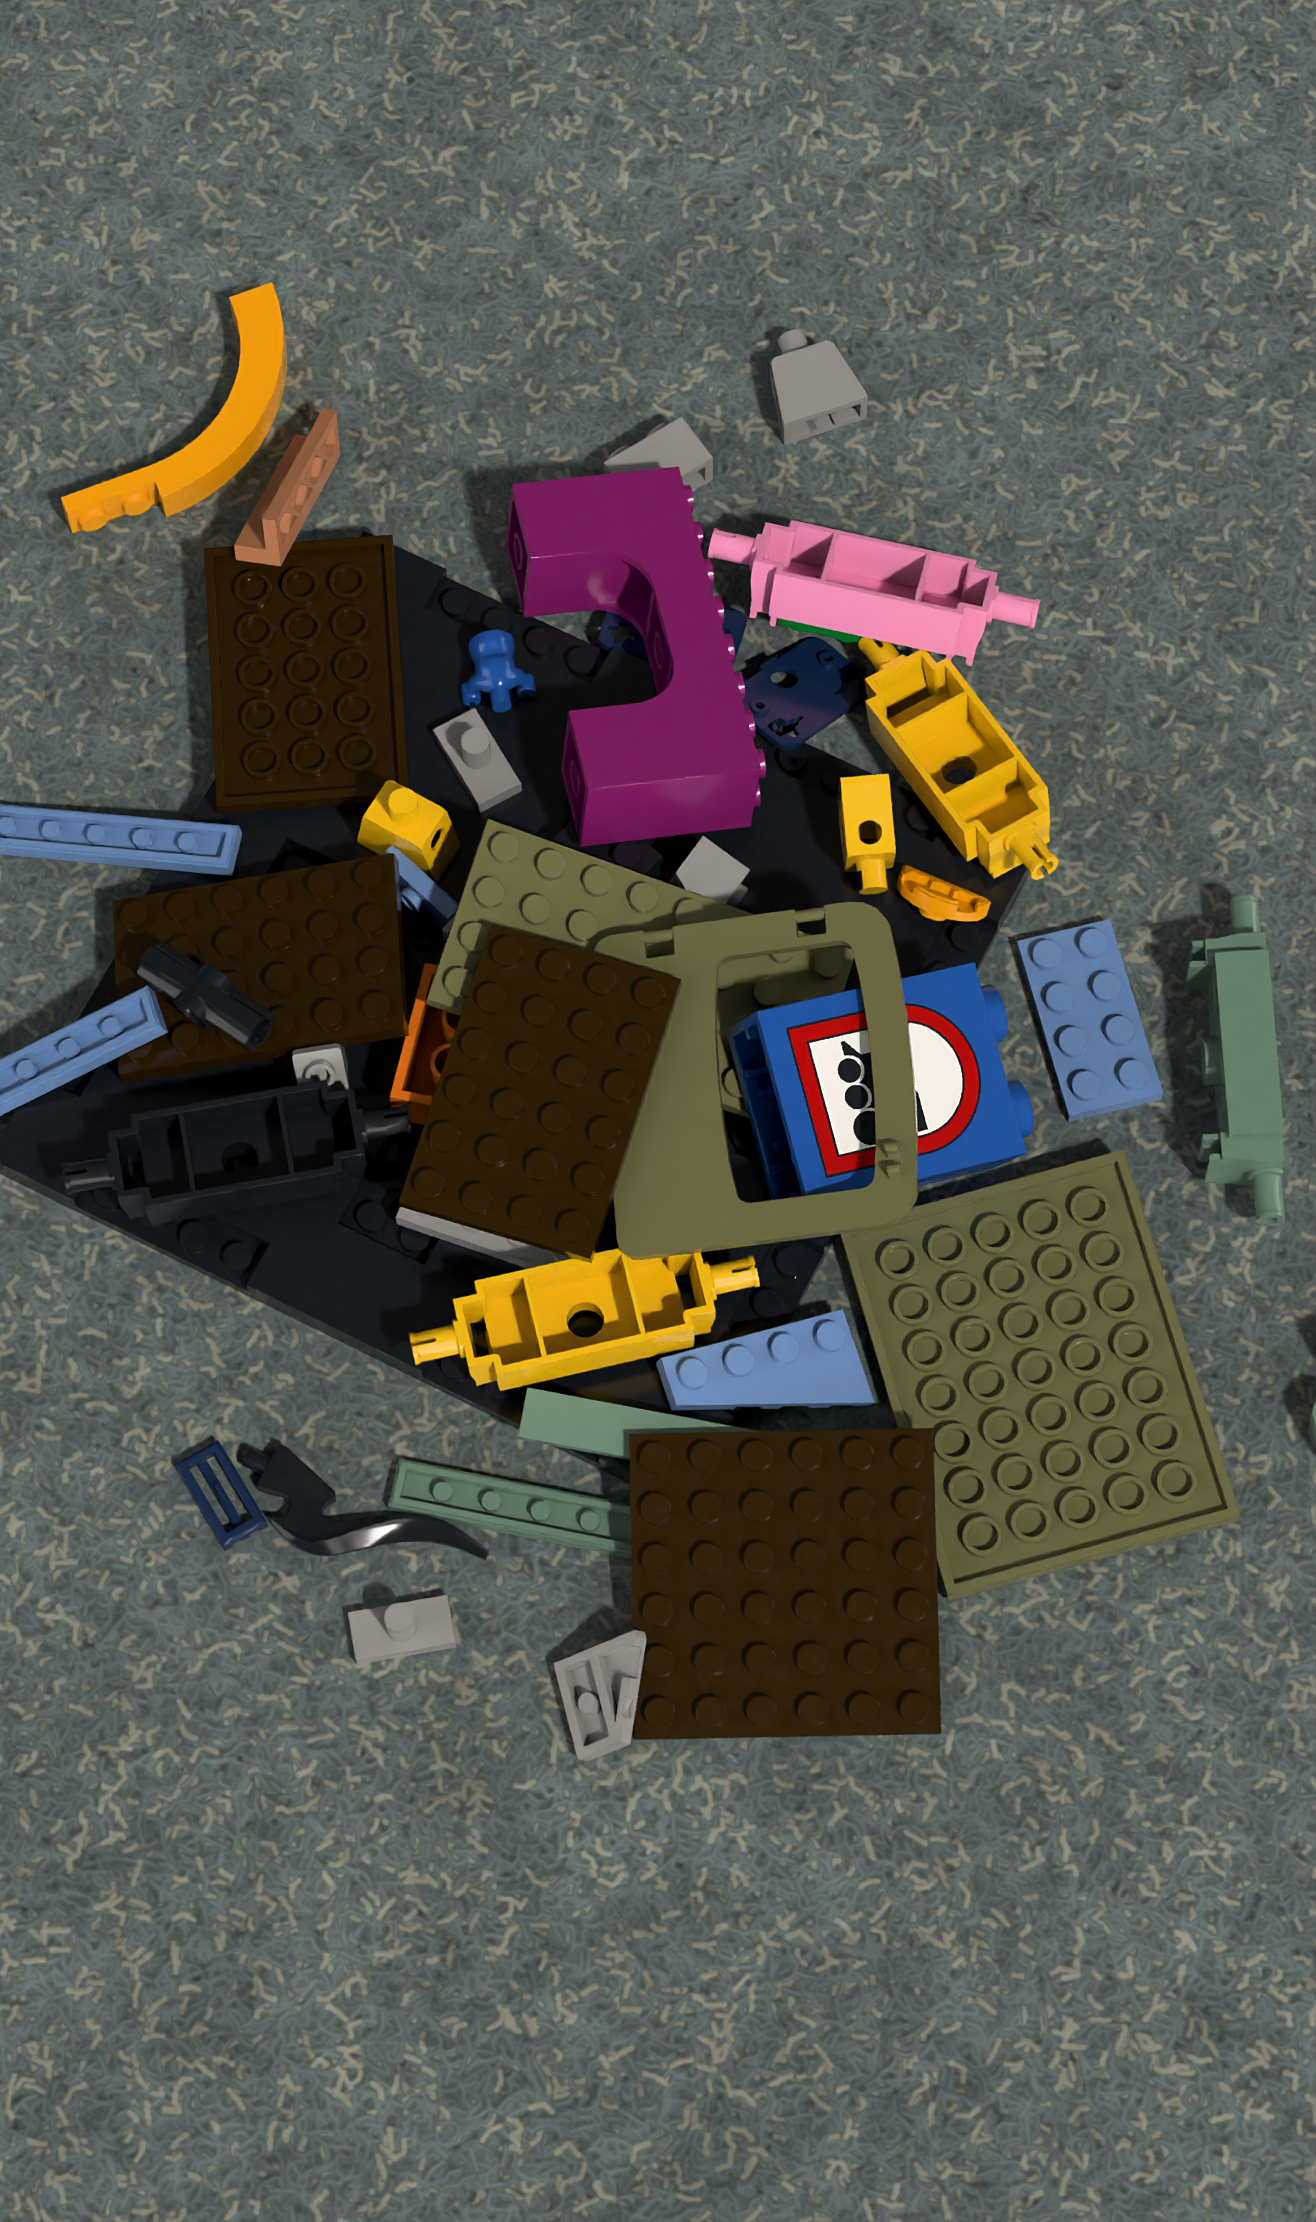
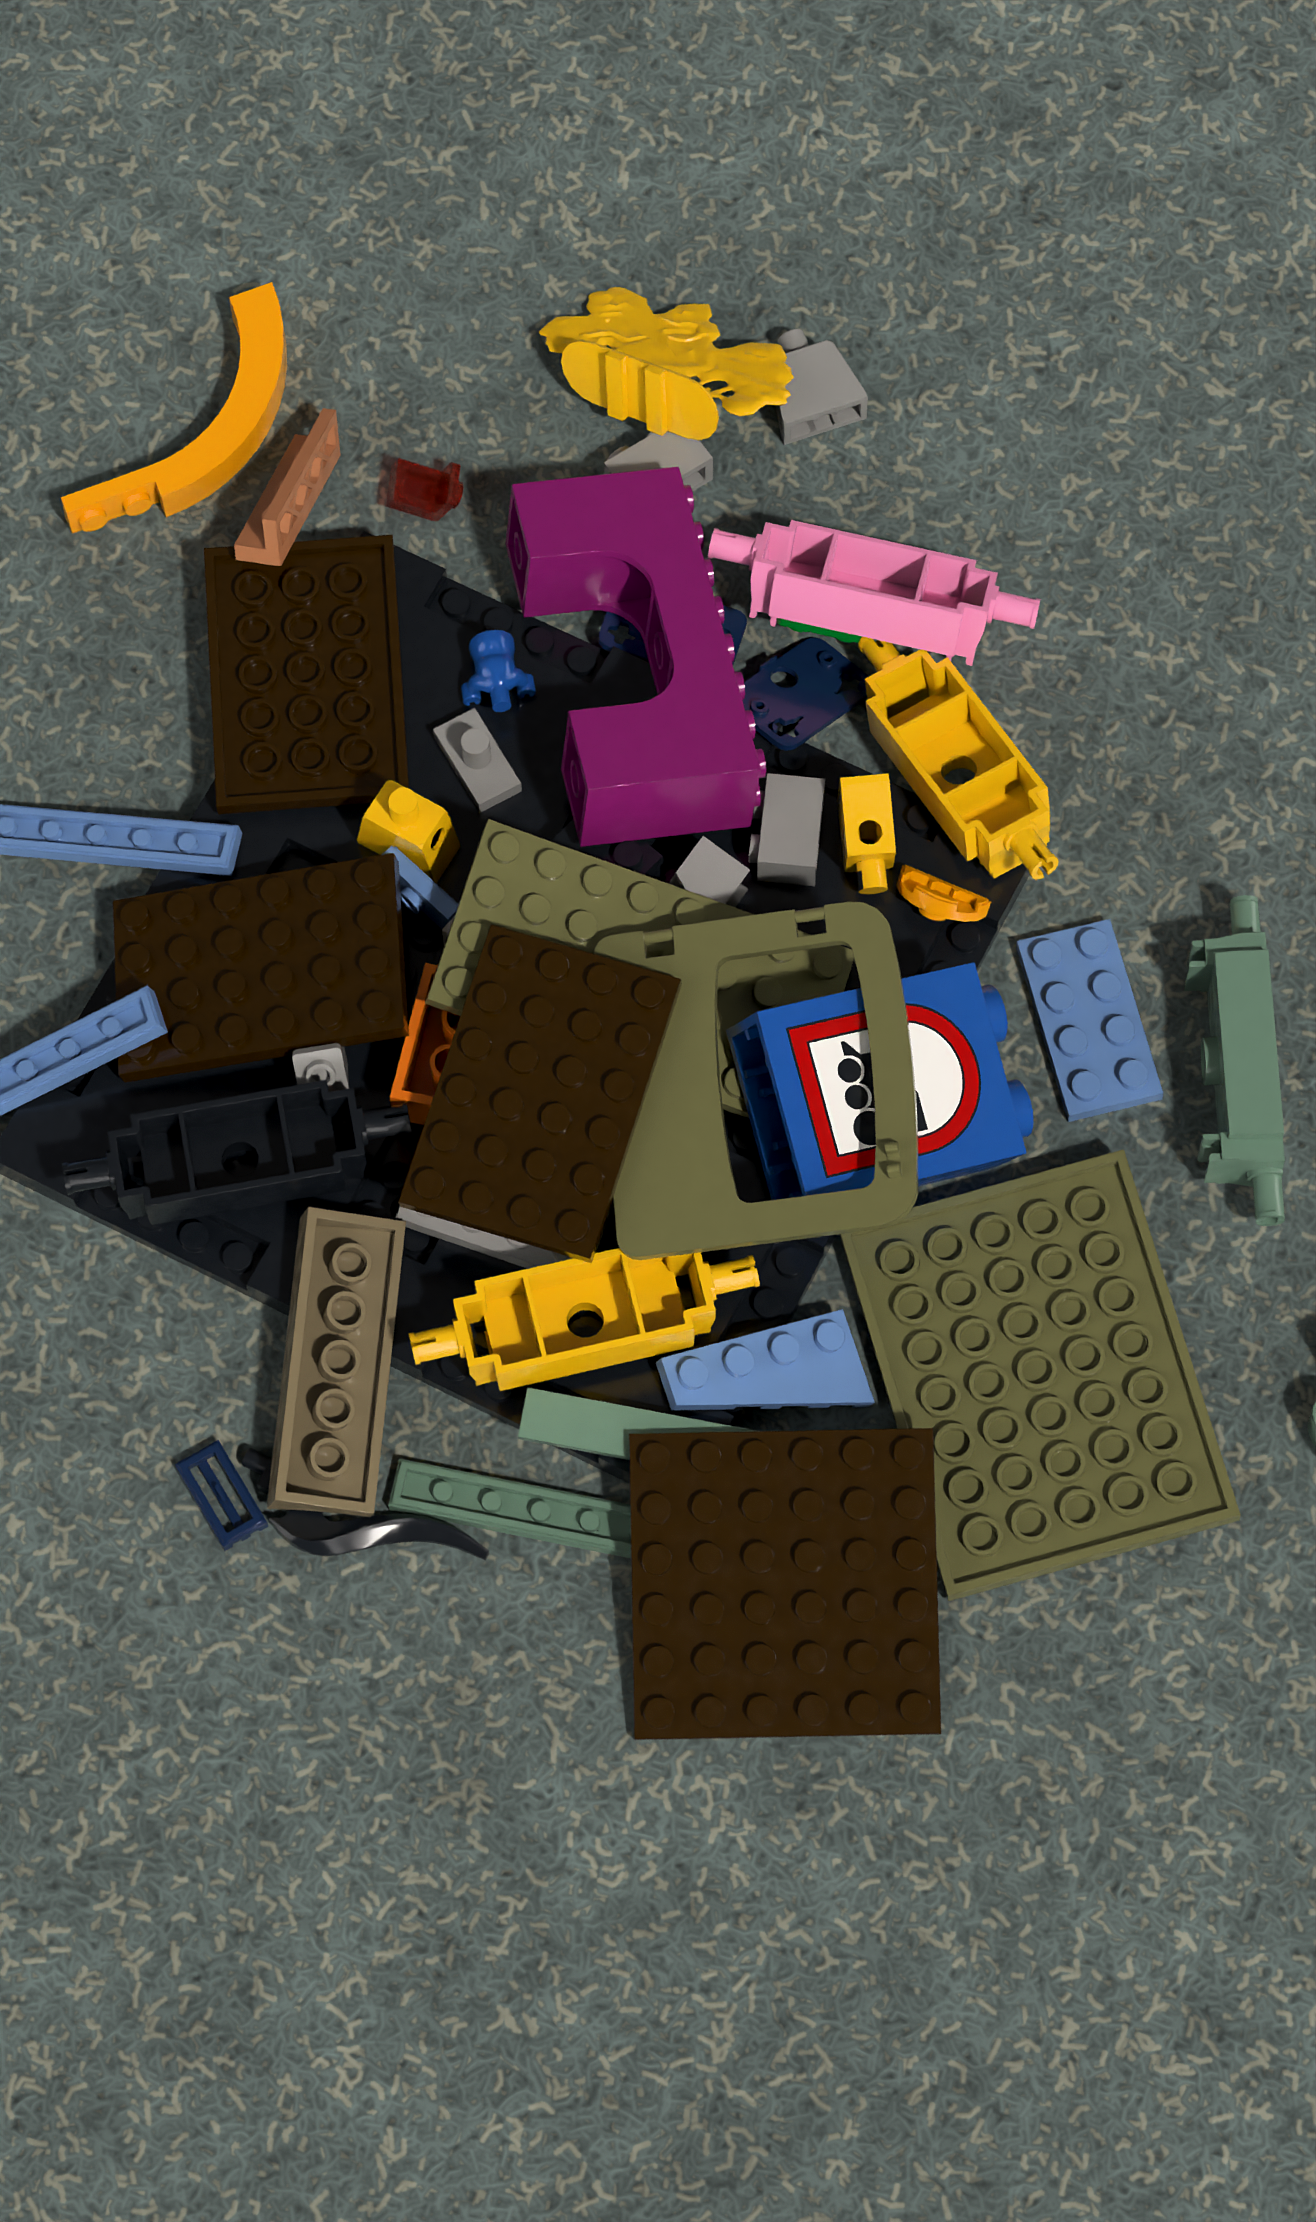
(206, 996): black piece -> none
(336, 1363): none -> dark tan arch
(402, 1629): light grey tile -> none
(424, 489): none -> clear red bracket
(602, 1693): light grey wing -> none
(653, 363): none -> yellow plant
(789, 830): none -> light grey brick

